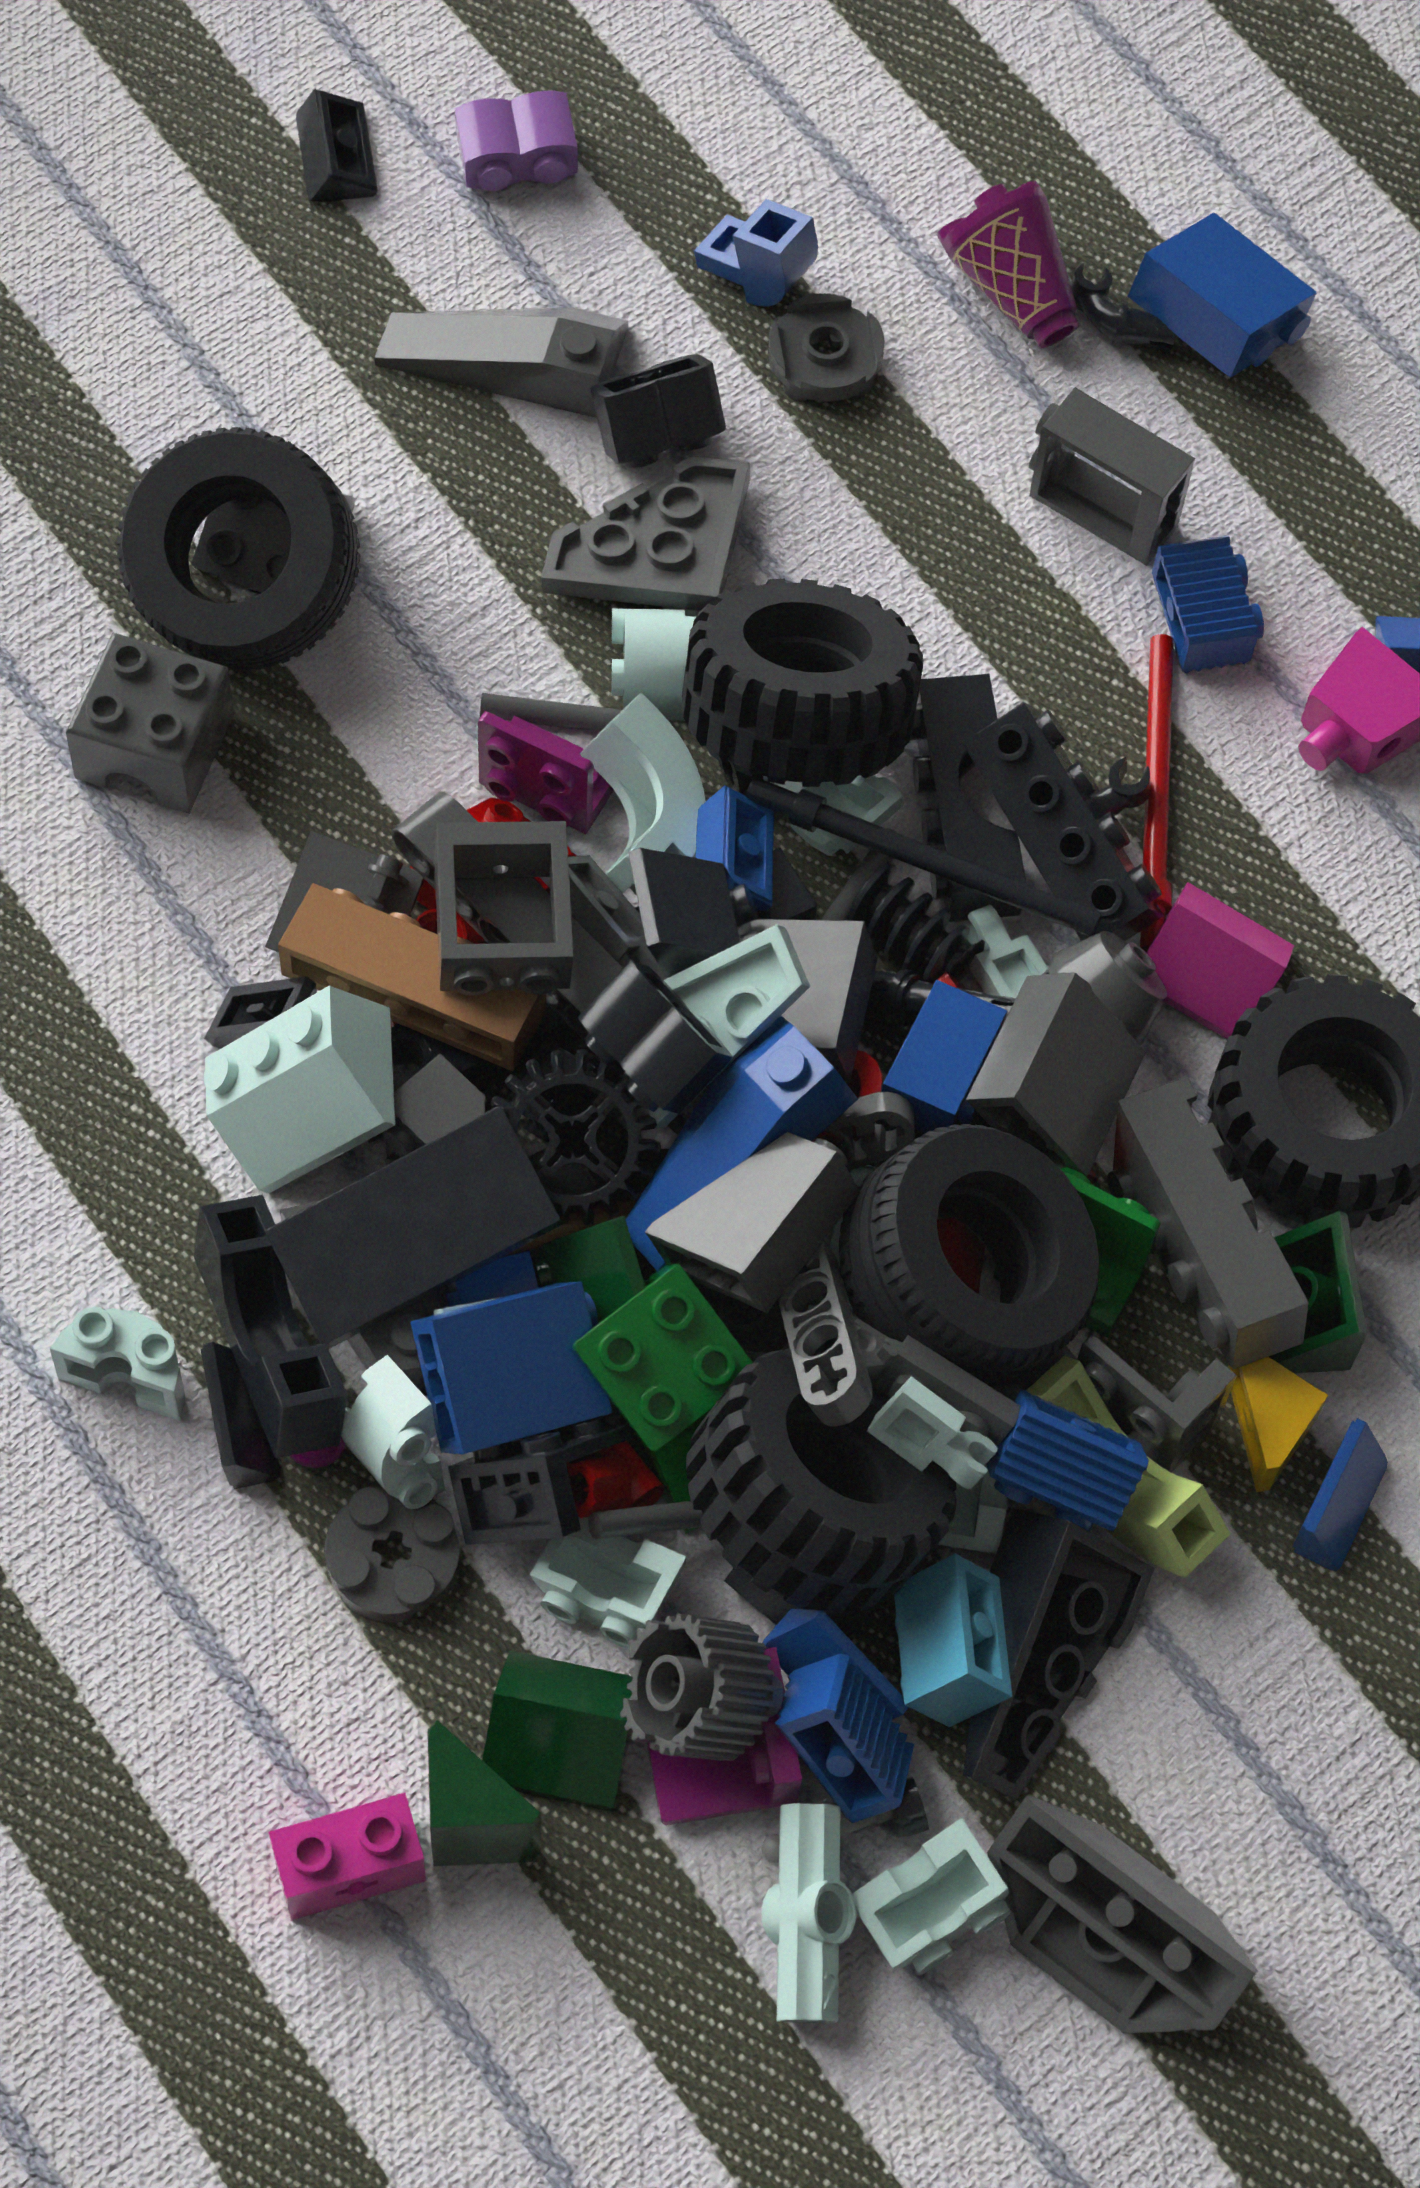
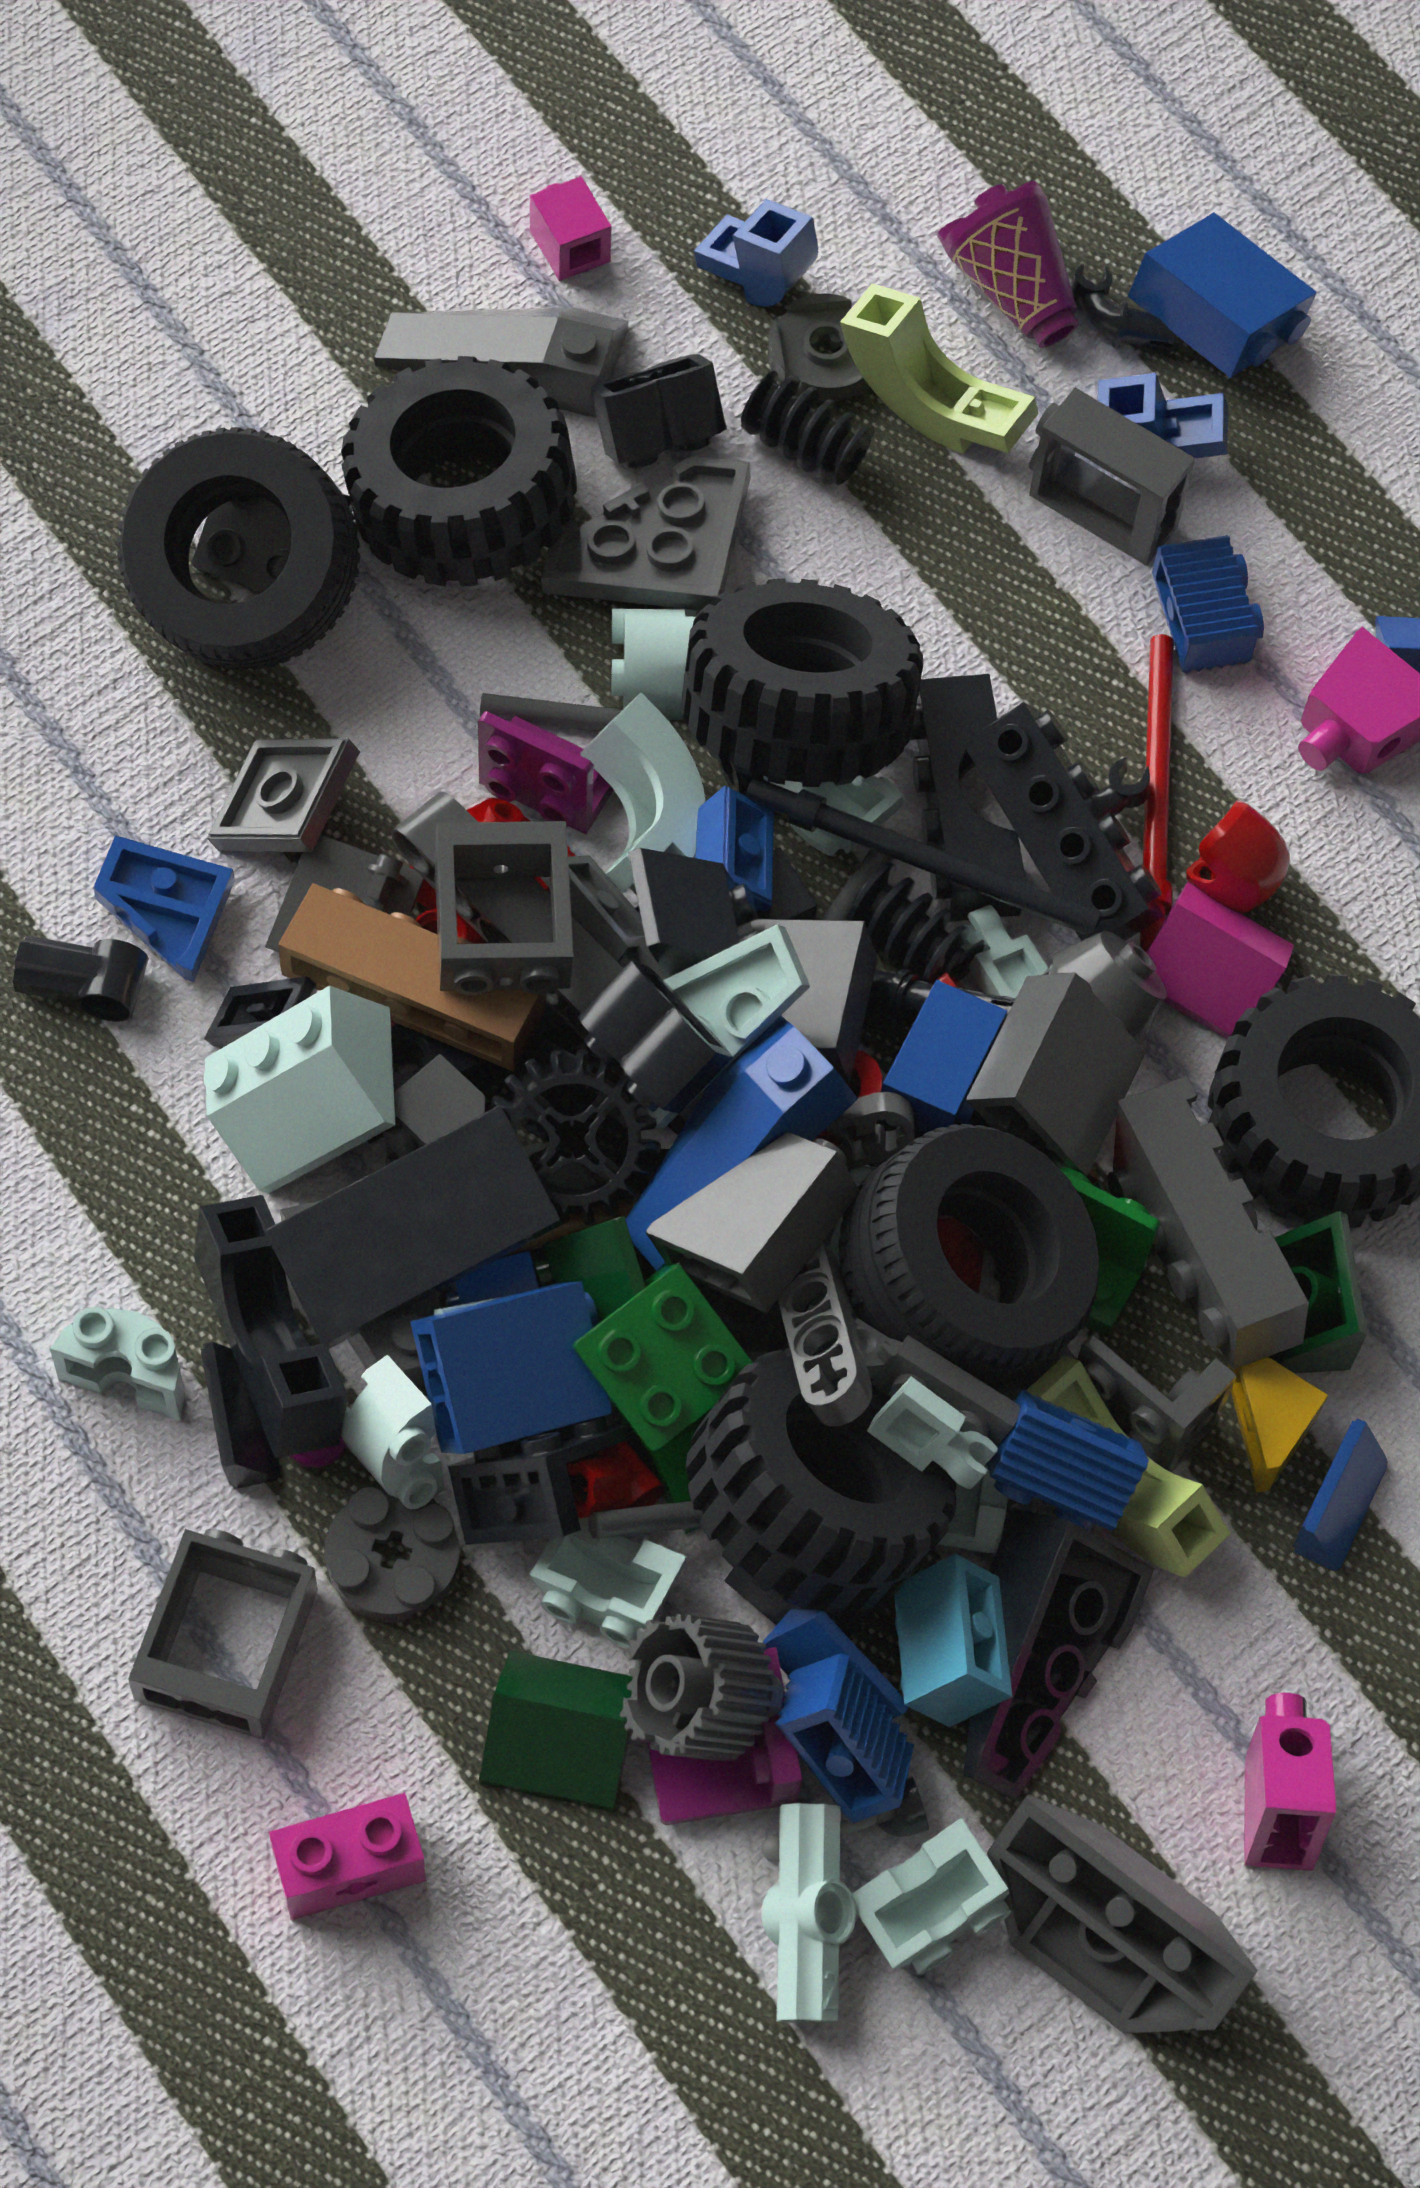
(98, 978): none -> black piece
(151, 719): dark grey piece -> none
(165, 900): none -> blue wing
(202, 1695): none -> dark grey window
(283, 795): none -> dark grey tile
(335, 148): black slope -> none
(447, 415): none -> black tyre
(474, 1809): dark green slope -> none
(516, 140): medium lavender brick -> none
(570, 228): none -> dark pink brick
(804, 430): none -> black piece
(921, 384): none -> yellowish green arch
(1190, 423): none -> blue brick
(1243, 859): none -> red helmet
(1288, 1786): none -> dark pink torso

